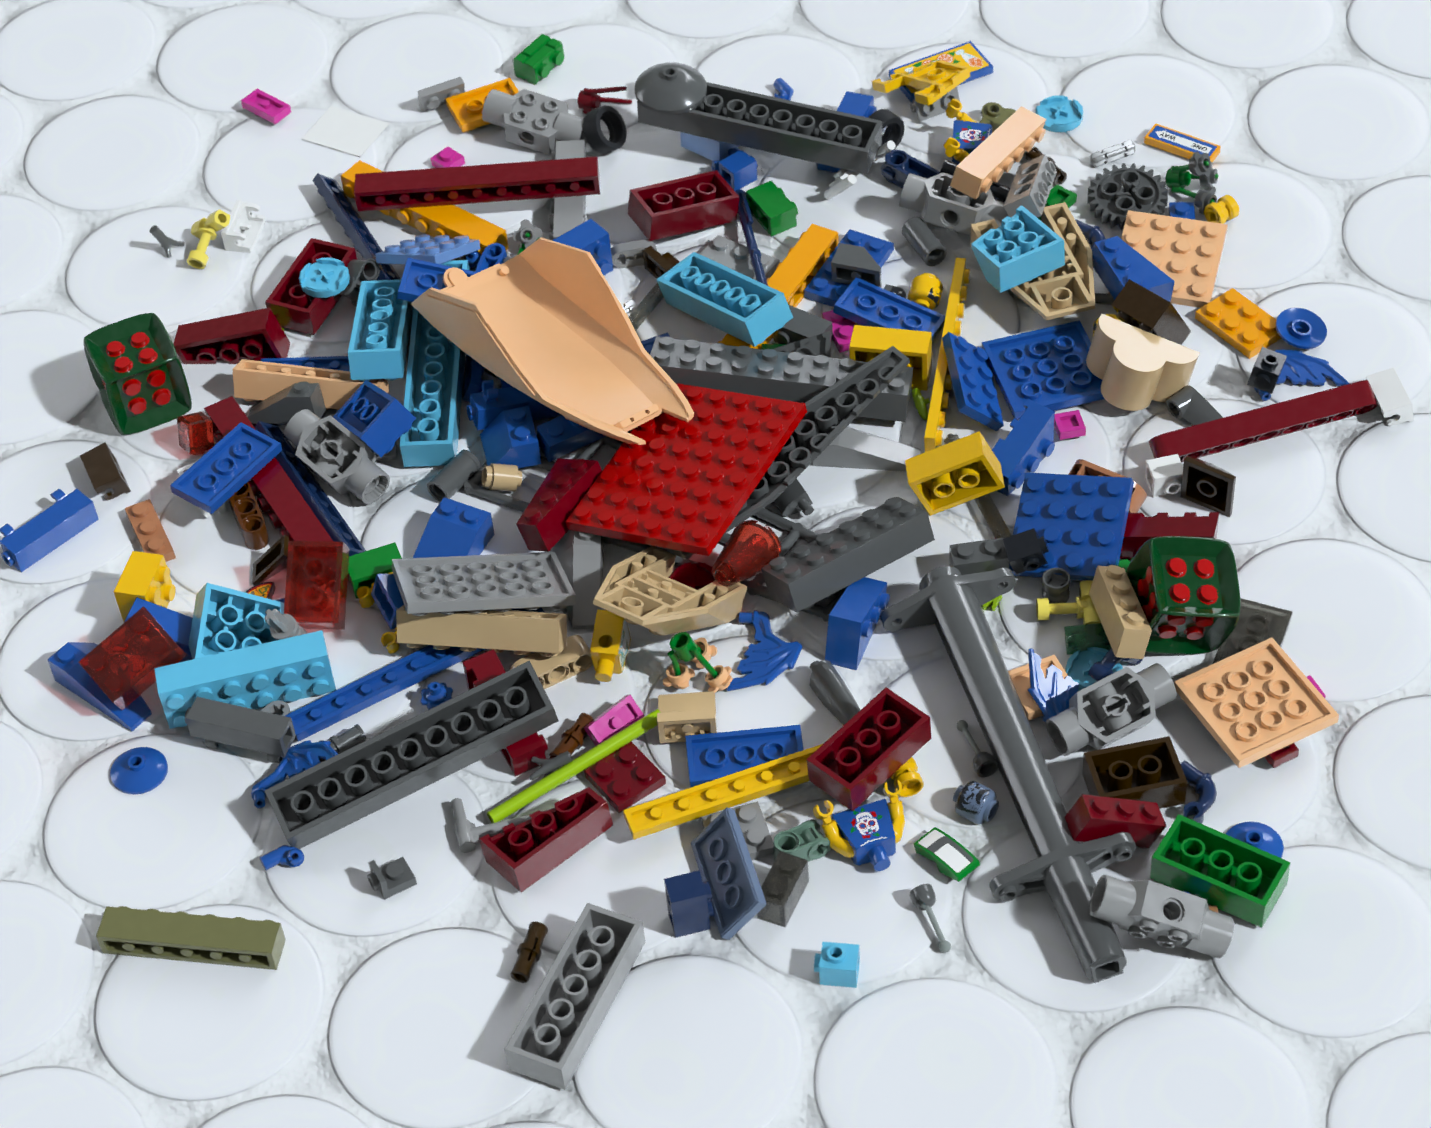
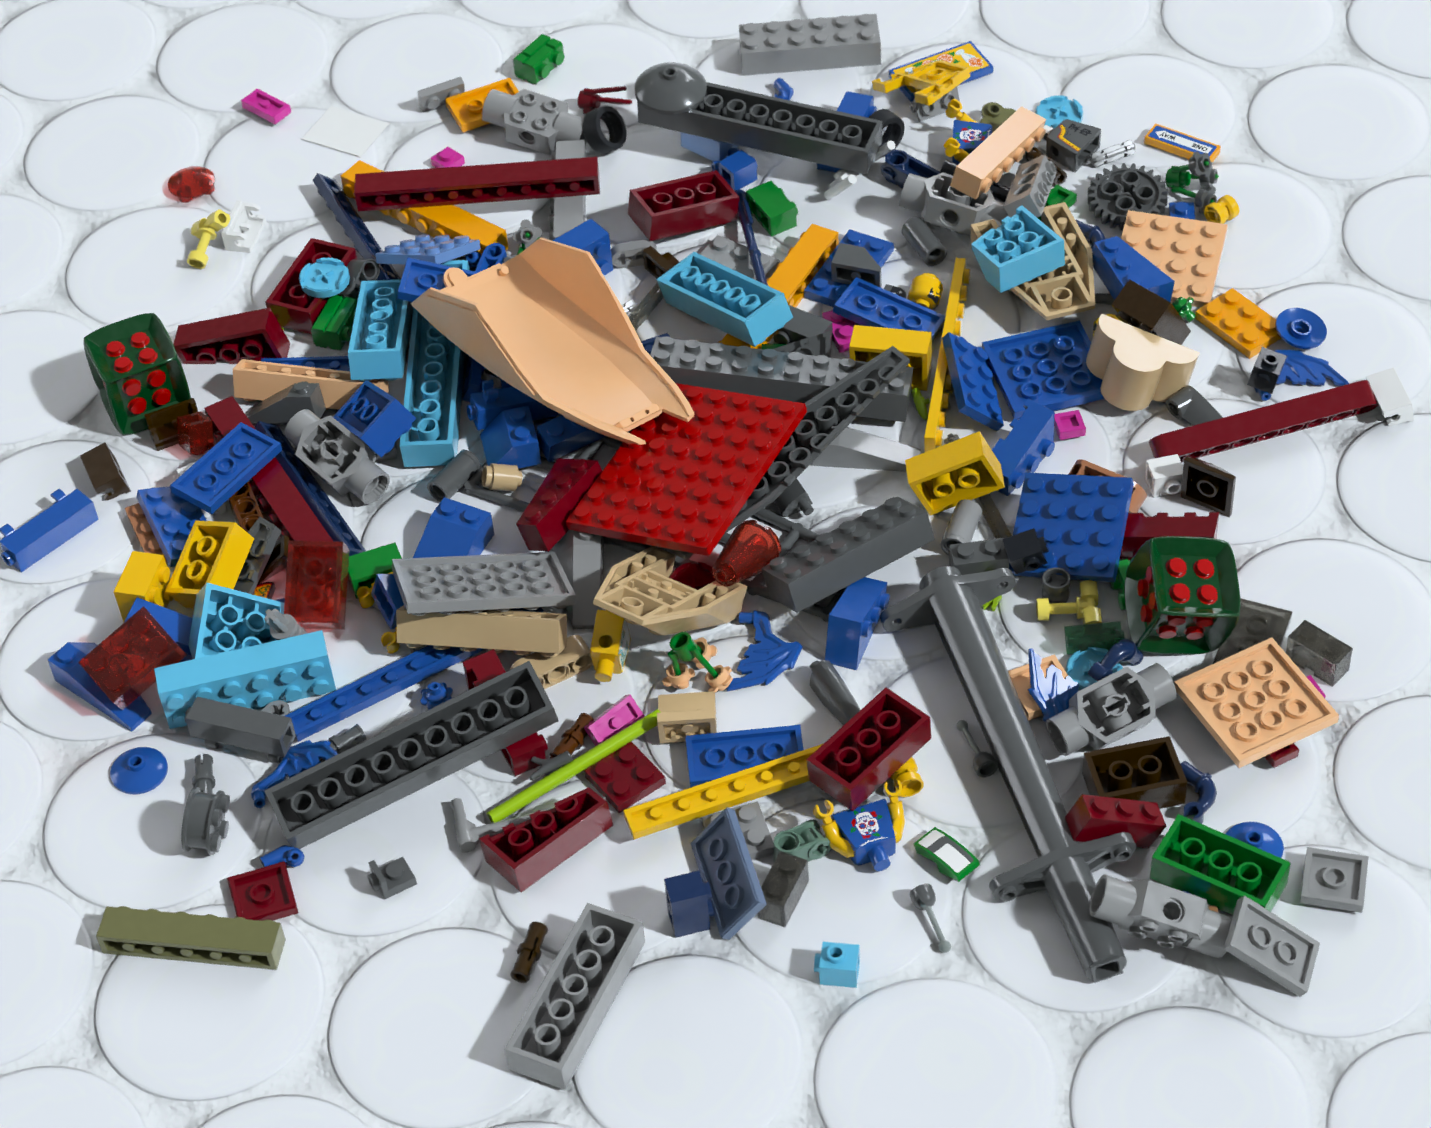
(163, 423): none -> dark brown hinge
(164, 240): dark grey bar -> none
(169, 519): none -> blue plate
(191, 183): none -> clear red dish
(204, 773): none -> dark grey pin
(205, 821): none -> dark grey wheel
(210, 555): none -> yellow brick
(263, 893): none -> dark red tile
(265, 538): none -> dark grey wing
(334, 323): none -> green brick
(810, 44): none -> light grey brick
(962, 524): none -> light grey pin
(976, 802): sand blue head -> none
(1071, 143): none -> dark grey torso
(1120, 612): tan brick -> none
(1184, 308): none -> green plant
(1272, 946): none -> light grey plate
(1319, 652): none -> clear smoke brick
(1334, 879): none -> light grey plate

